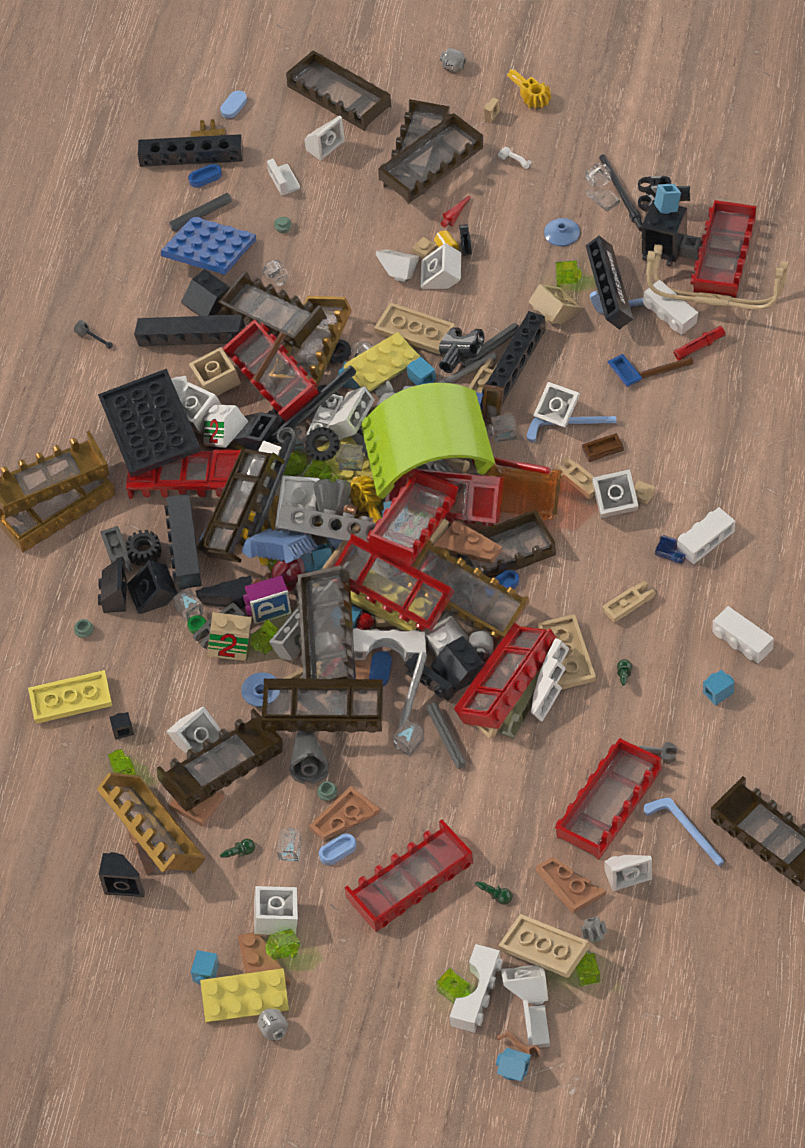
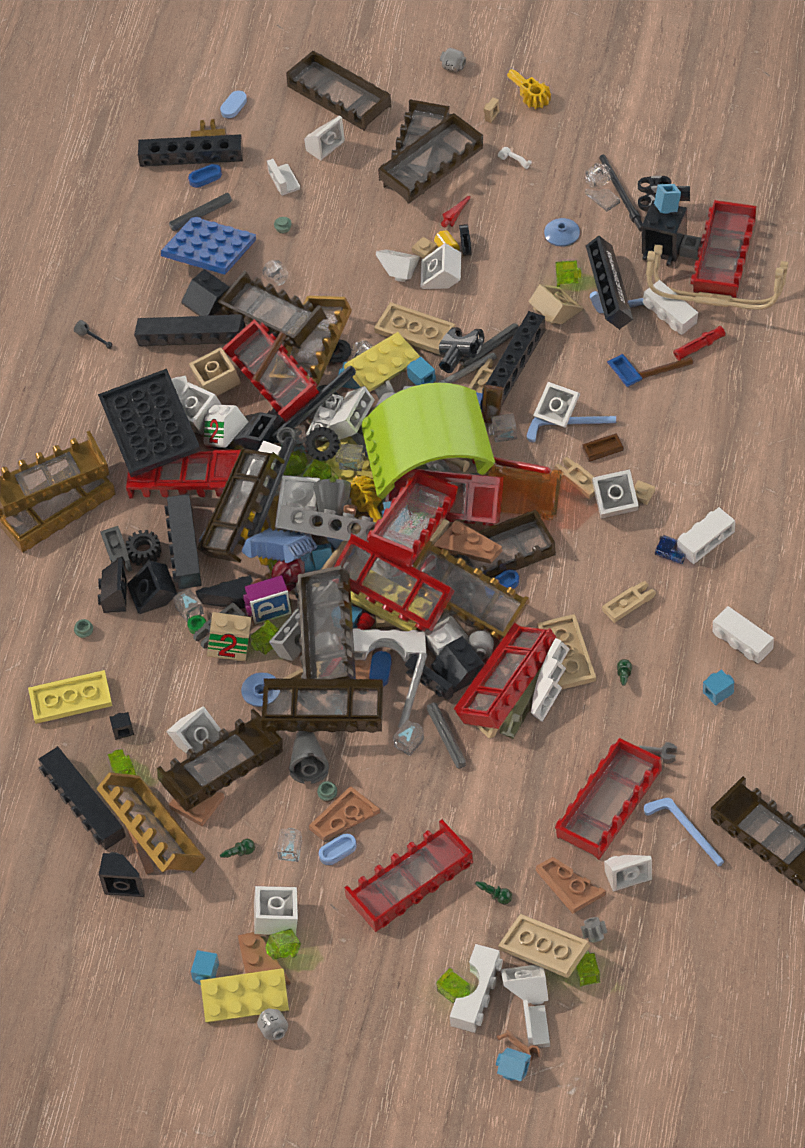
(81, 798): none -> black brick

